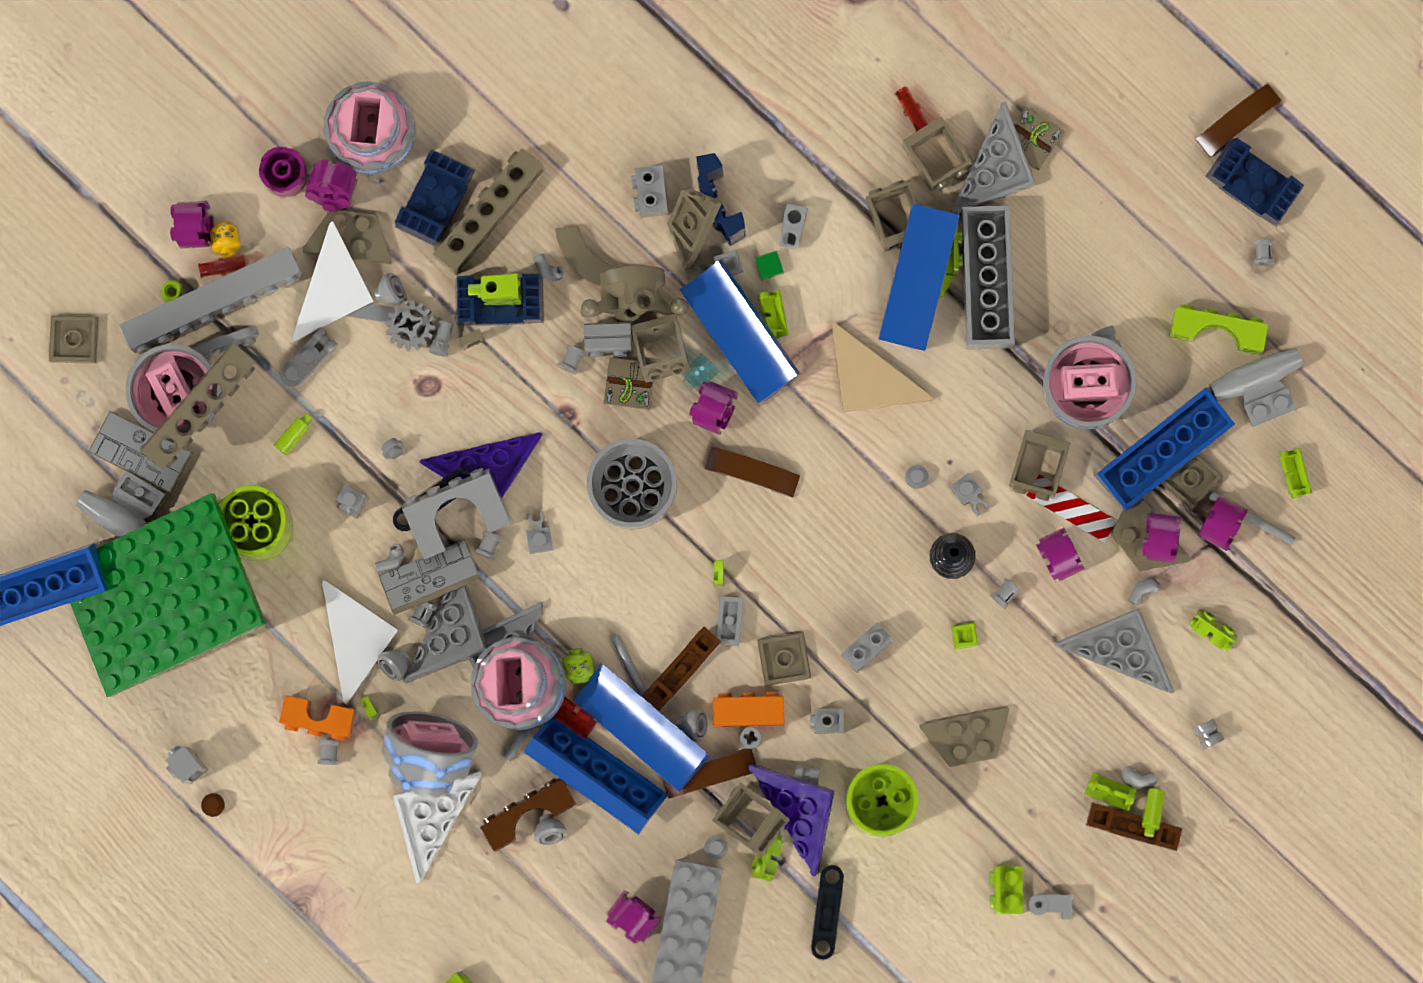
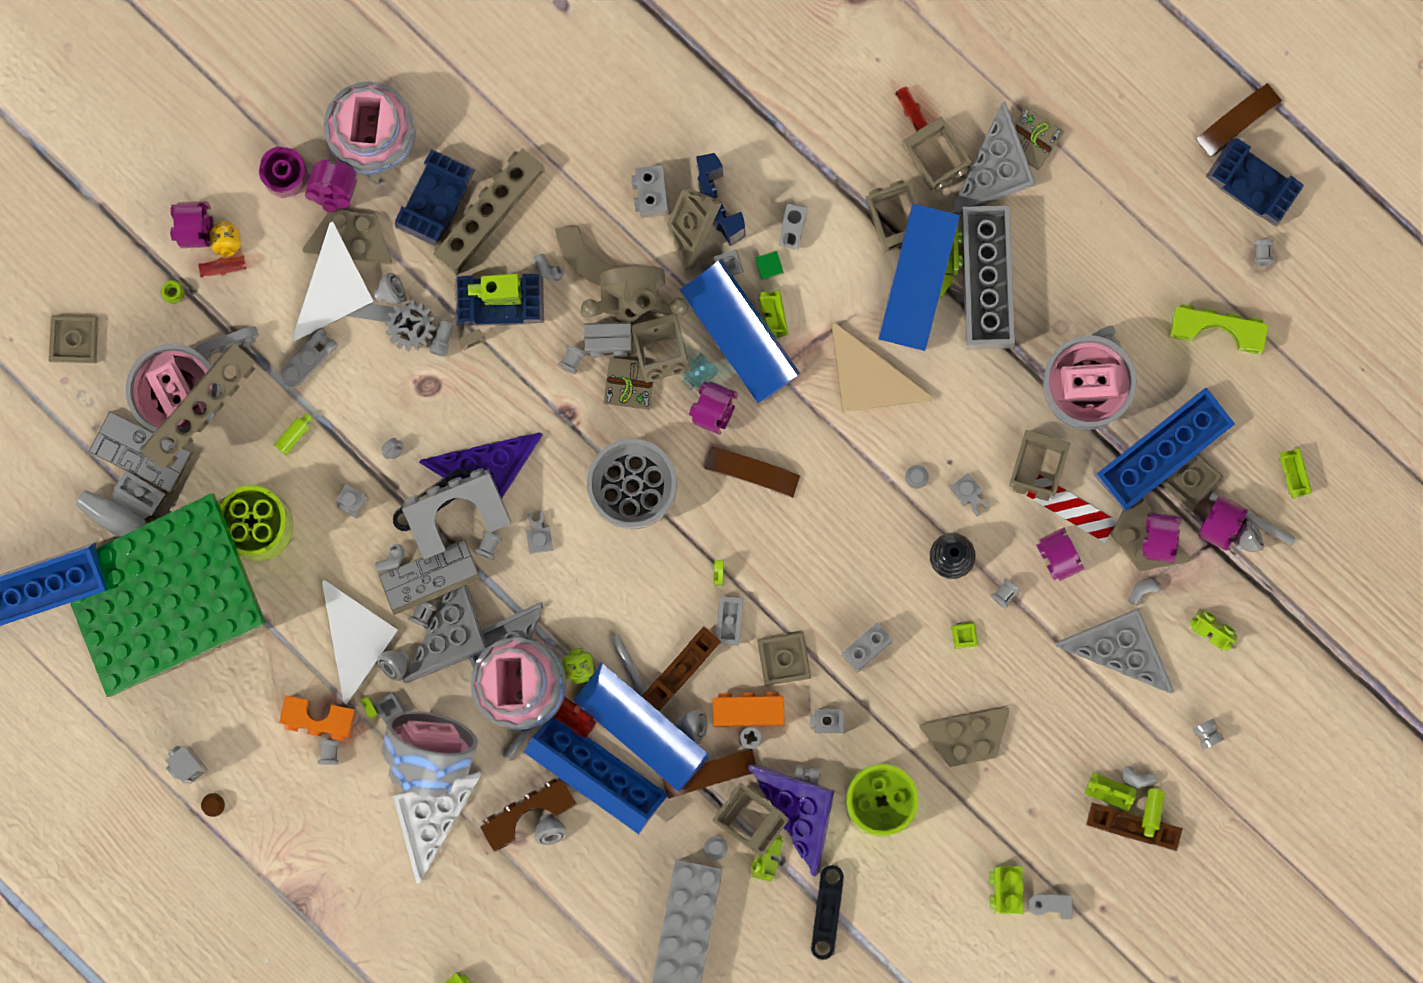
(211, 300): light grey brick -> none
(389, 706): none -> light grey tile
(633, 917): magenta brick -> none
(1249, 538): none -> light grey brick
(1260, 384): light grey plate -> none

